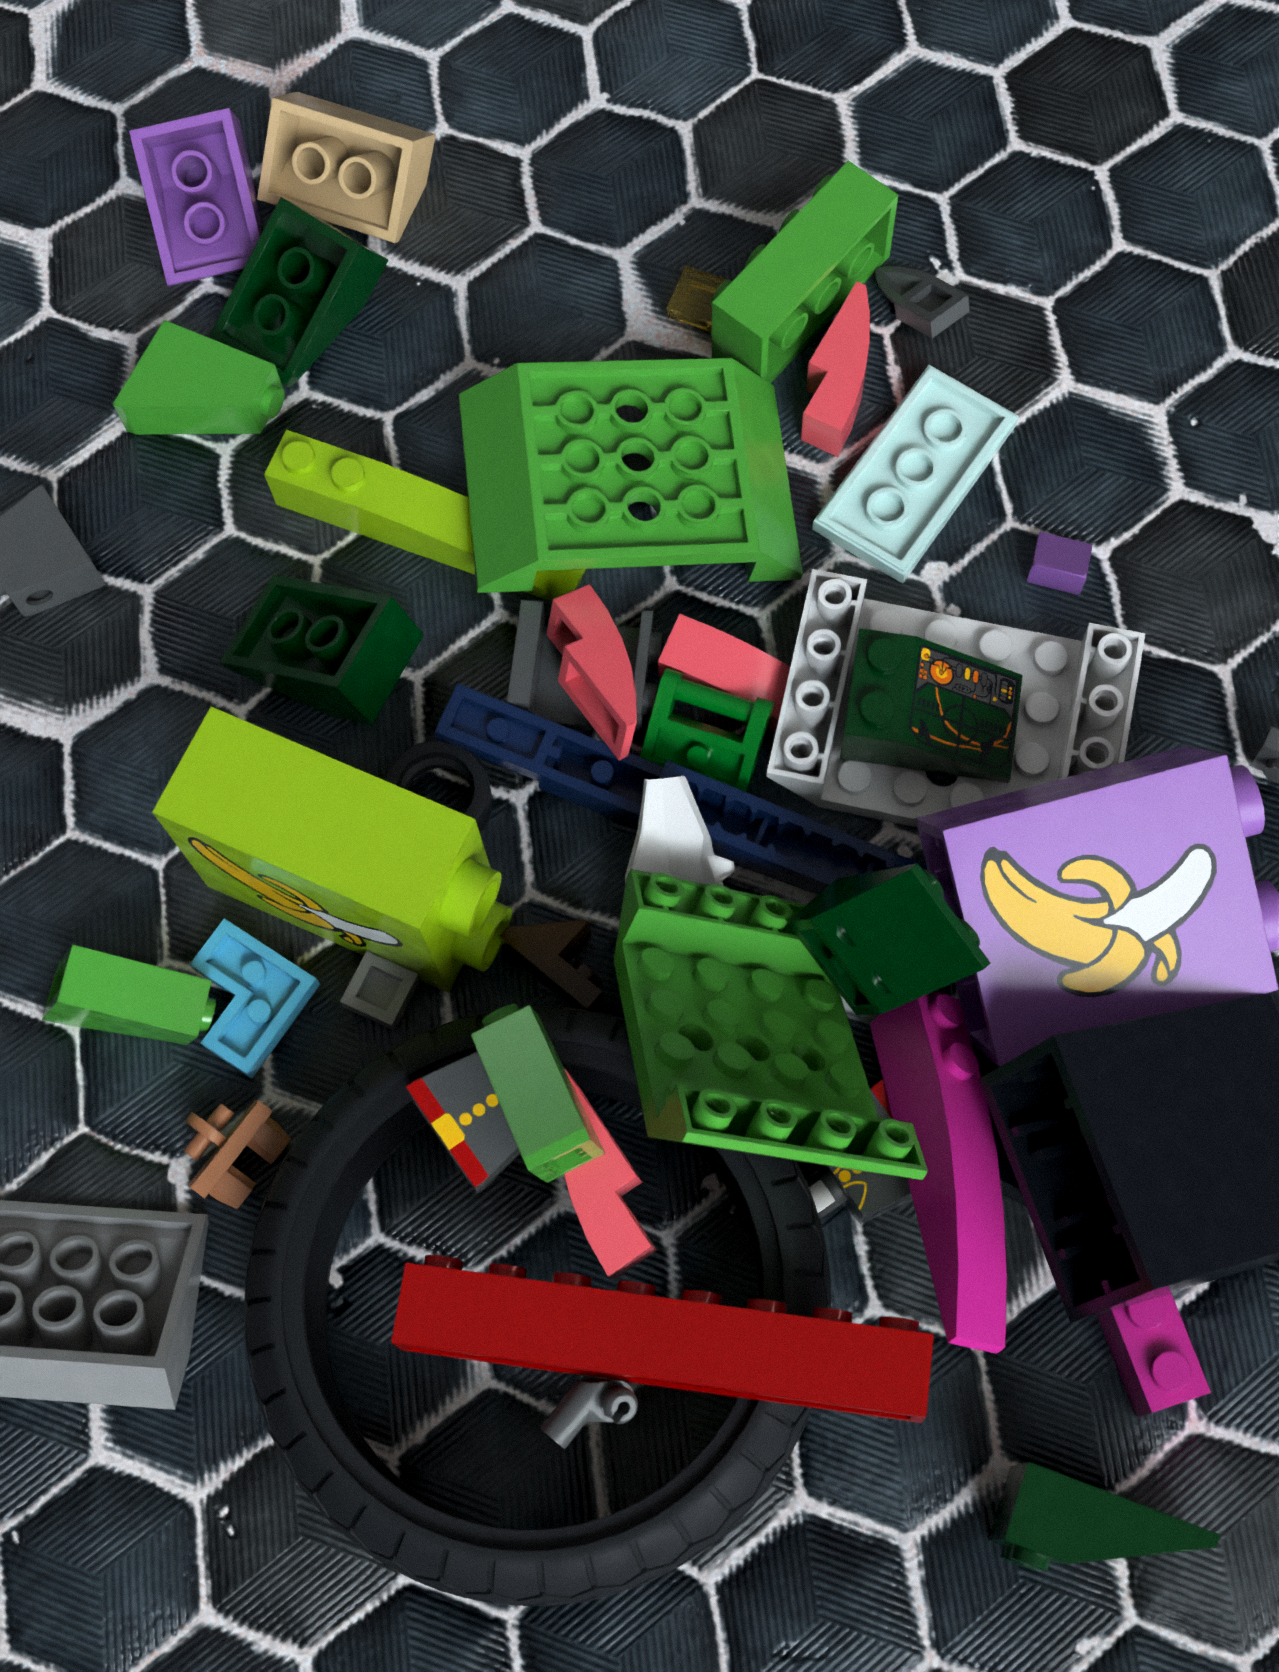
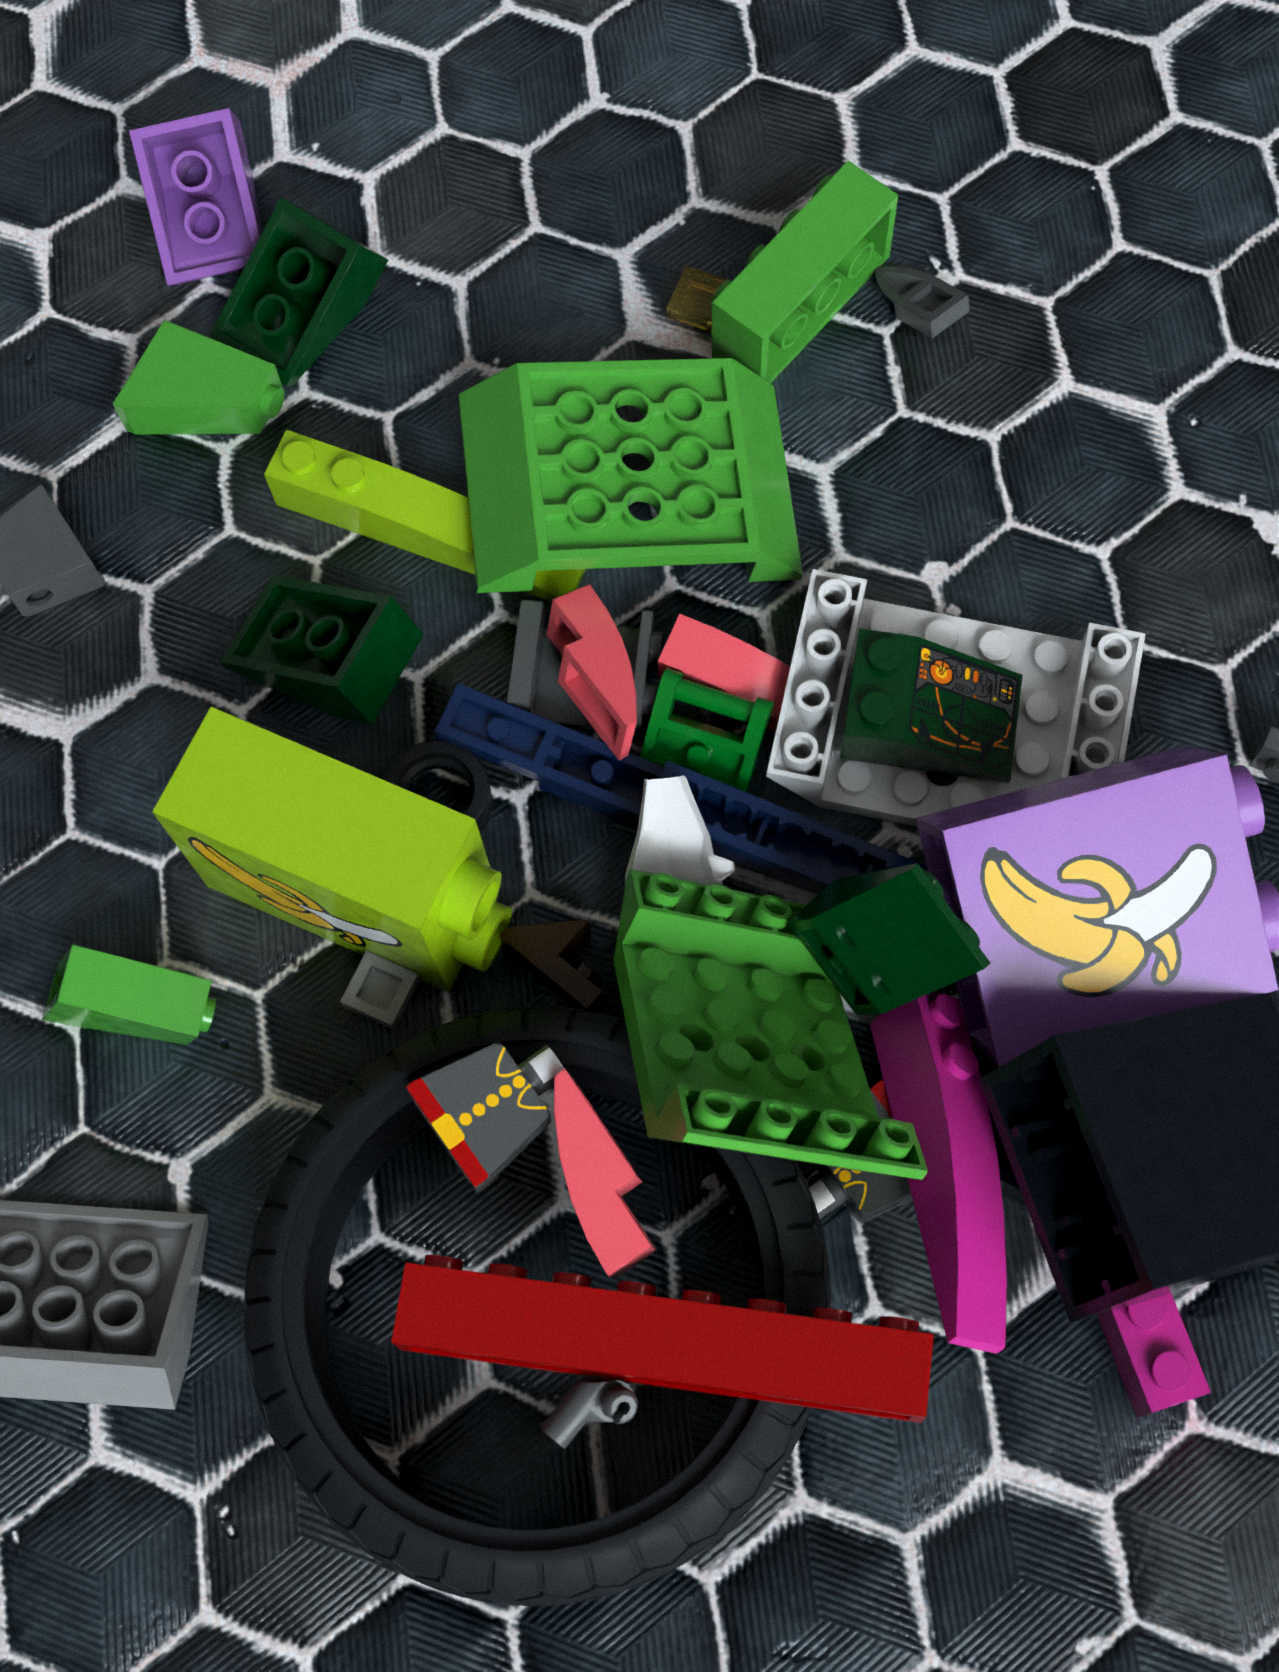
(218, 1174): nougat hips -> none
(265, 991): medium azure plate -> none
(344, 164): tan slope -> none
(535, 1093): bright green slope -> none
(838, 375): coral slope -> none
(915, 473): light aqua tile -> none
(1060, 563): medium lavender slope -> none
(1066, 1521): dark green slope -> none

